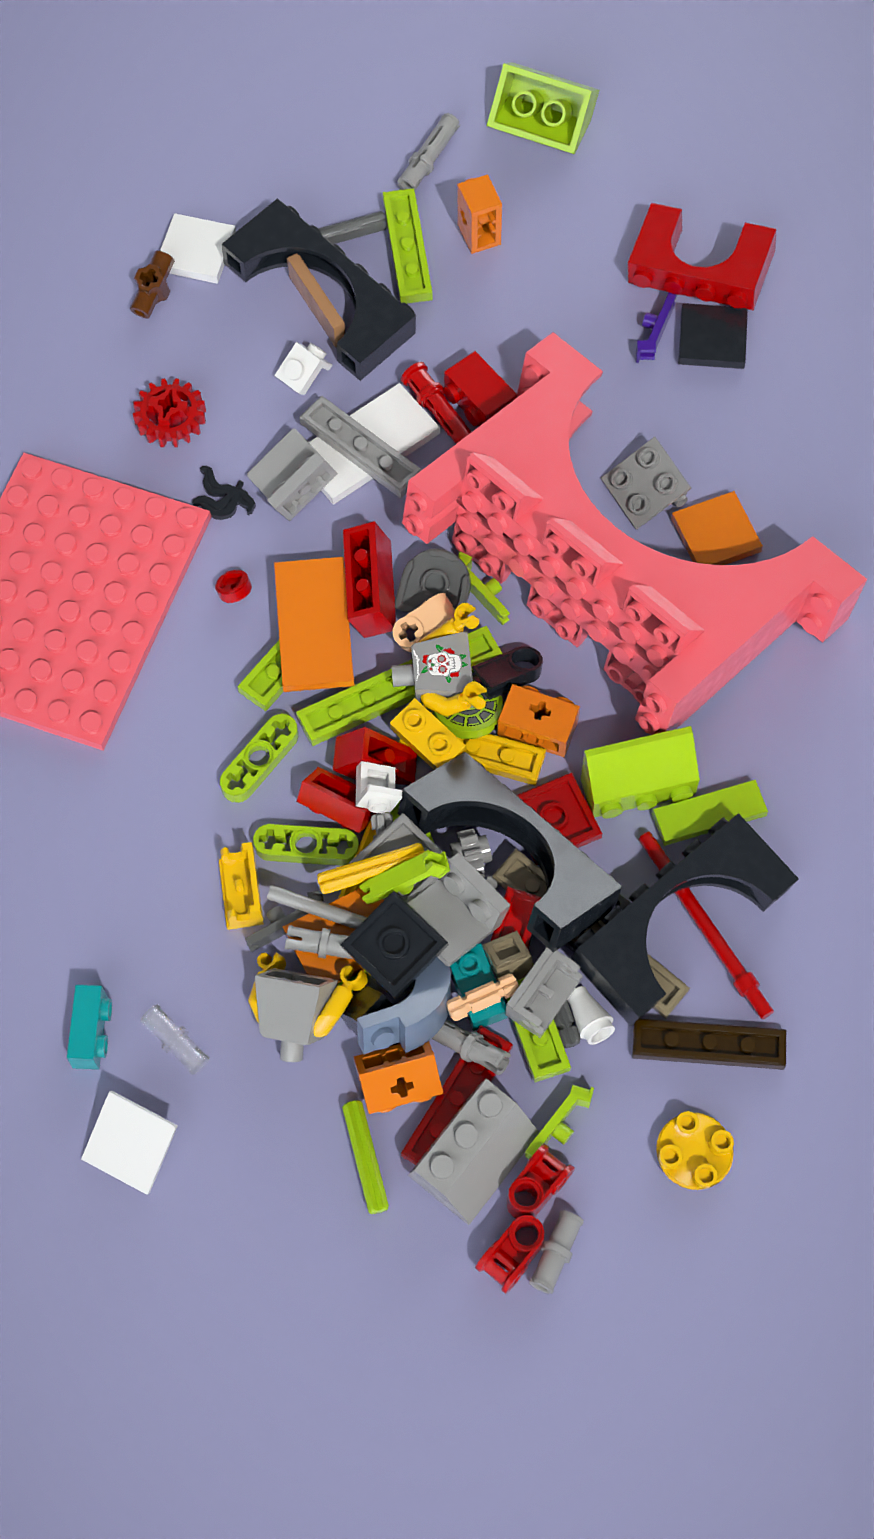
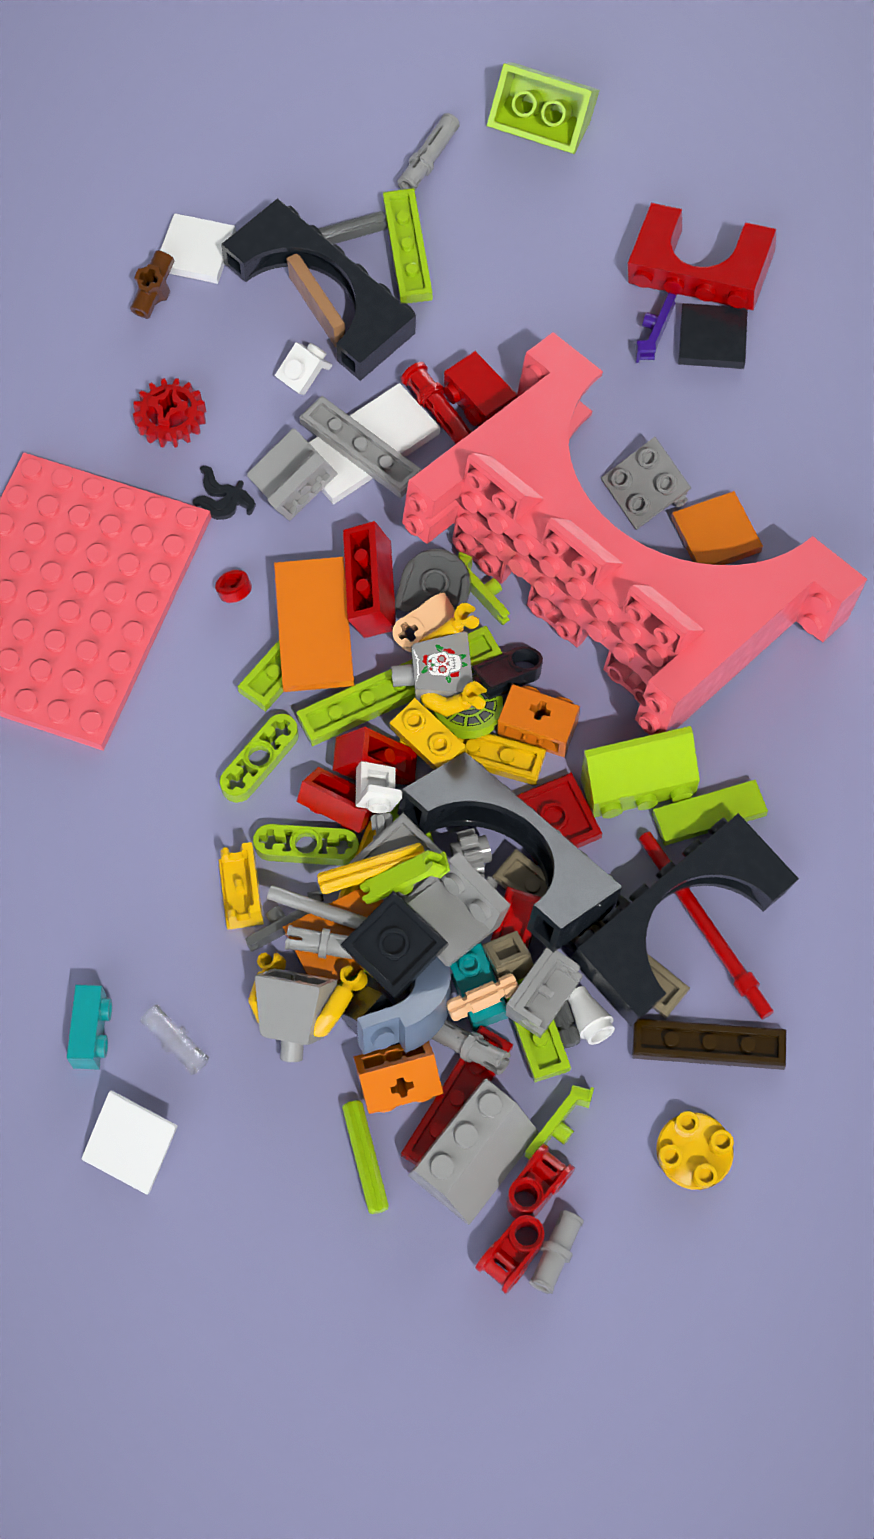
(479, 213): orange brick -> none

